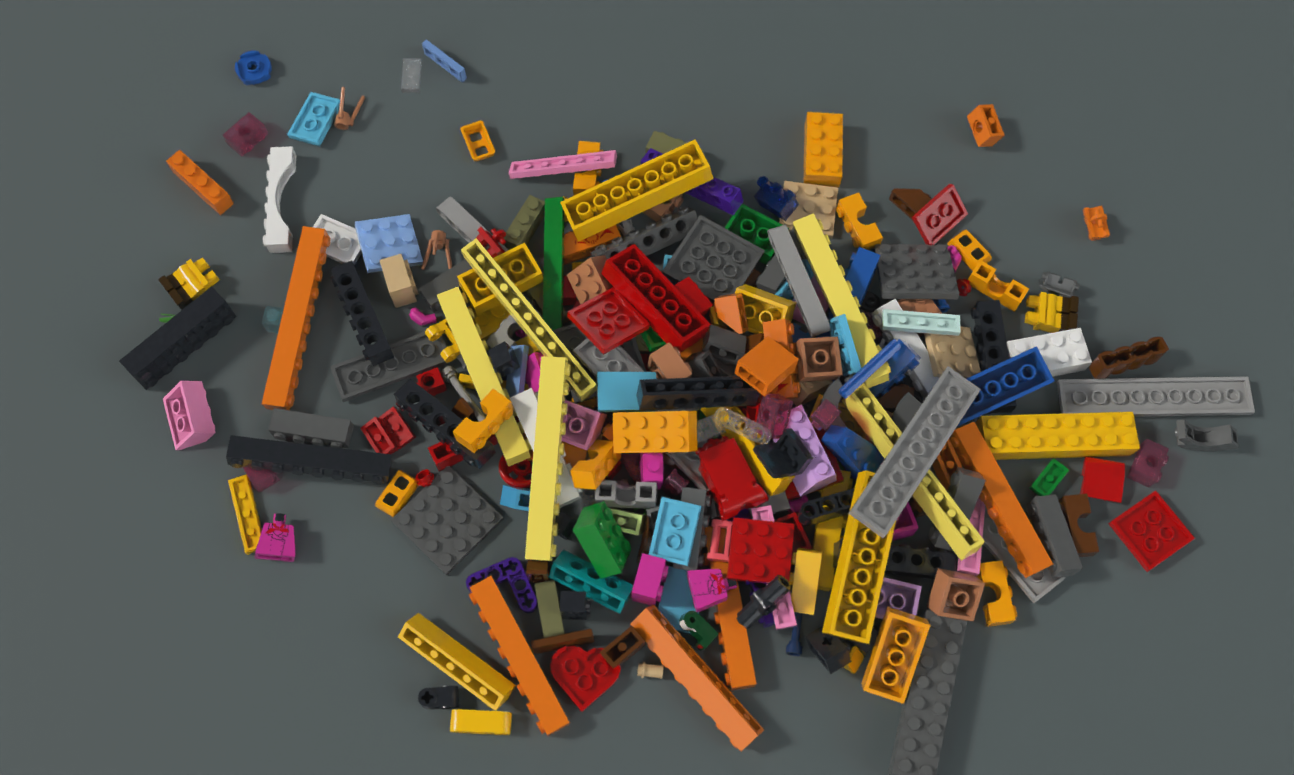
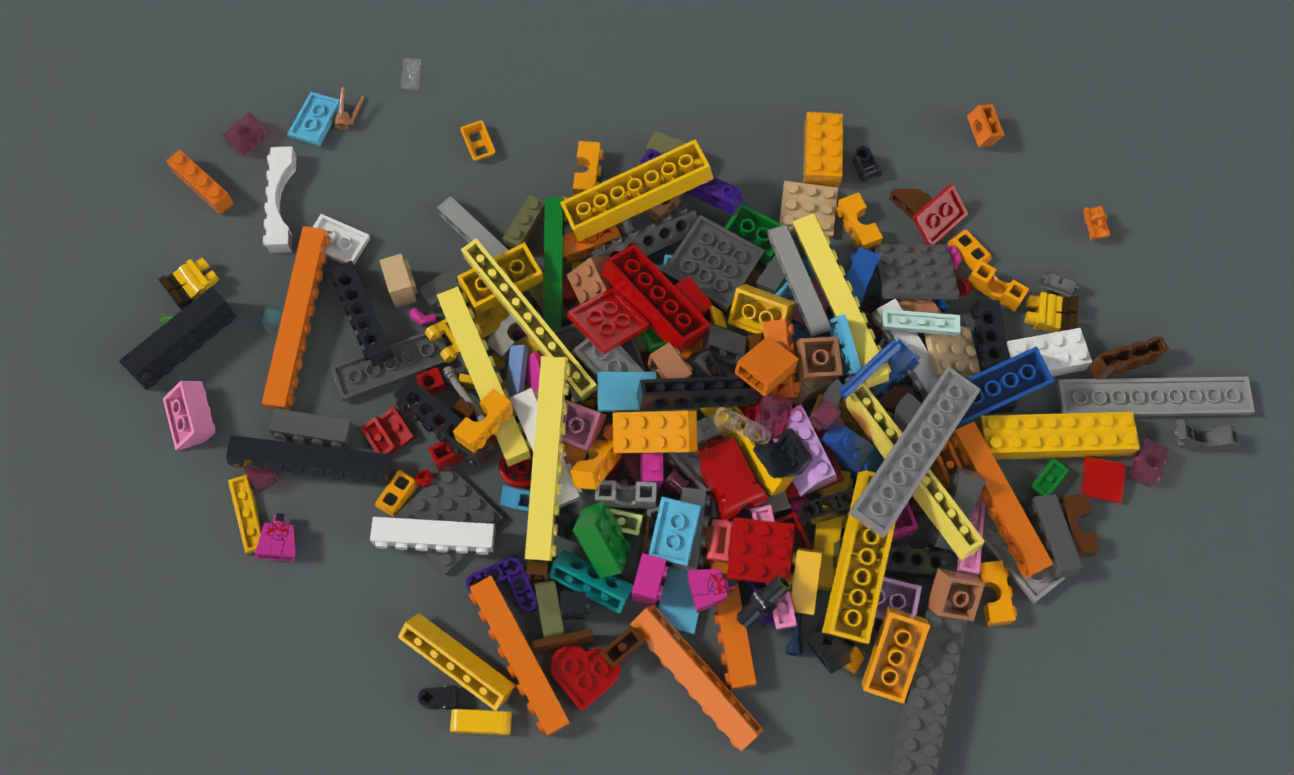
(255, 76): blue plate -> none
(386, 238): light blue plate -> none
(433, 535): none -> white brick
(437, 241): nougat plant -> none
(444, 61): medium blue tile -> none
(493, 240): red hips -> none
(504, 359): black brick -> none
(563, 164): bright pink plate -> none
(650, 670): tan pin -> none
(698, 628): dark green leg -> none
(732, 311): orange slope -> none
(775, 198): clear blue brick -> none
(866, 167): none -> black piece
(1151, 531): red plate -> none

